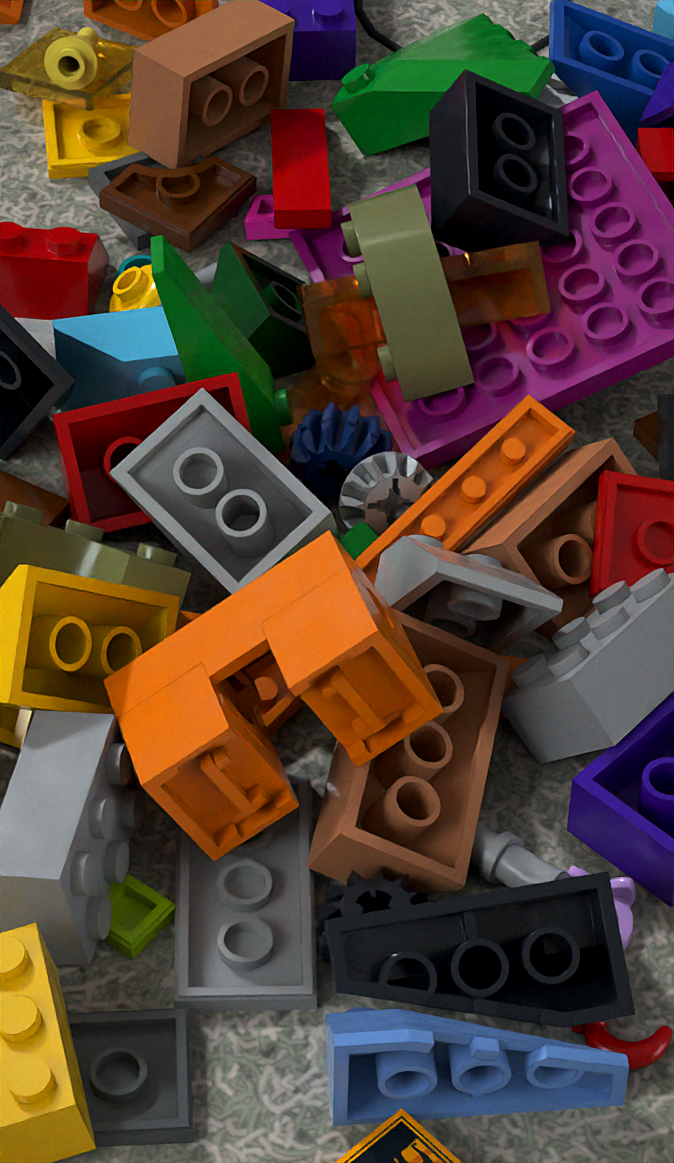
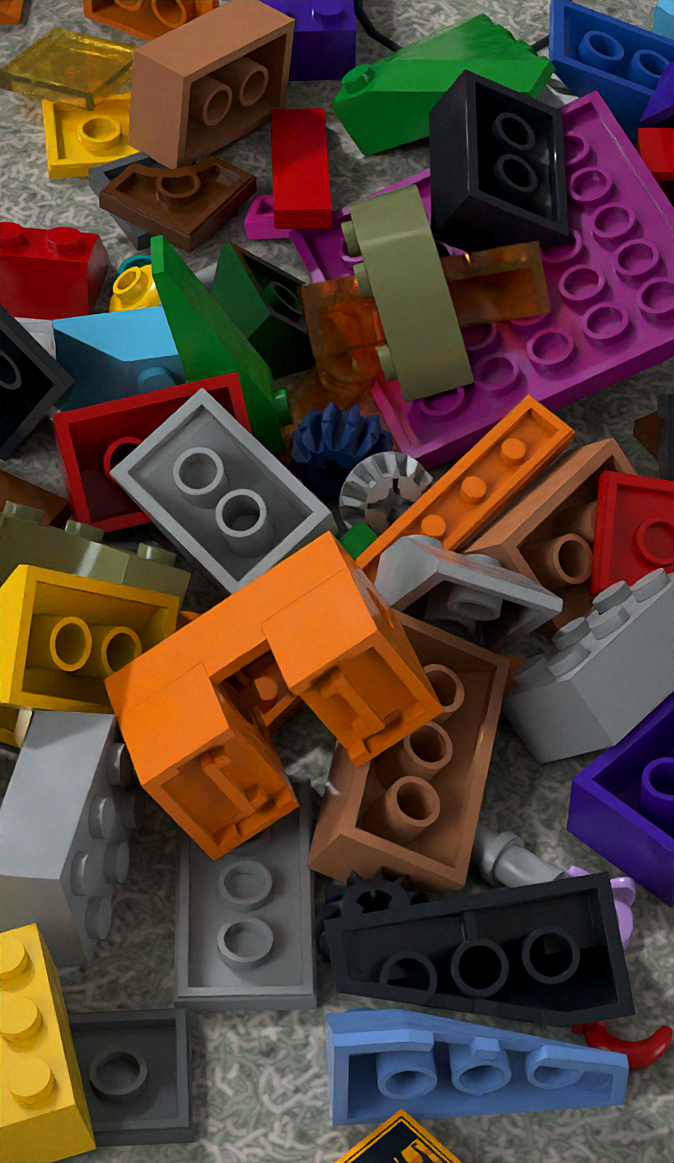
(73, 59): light yellow cone -> none
(136, 916): lime tile -> none

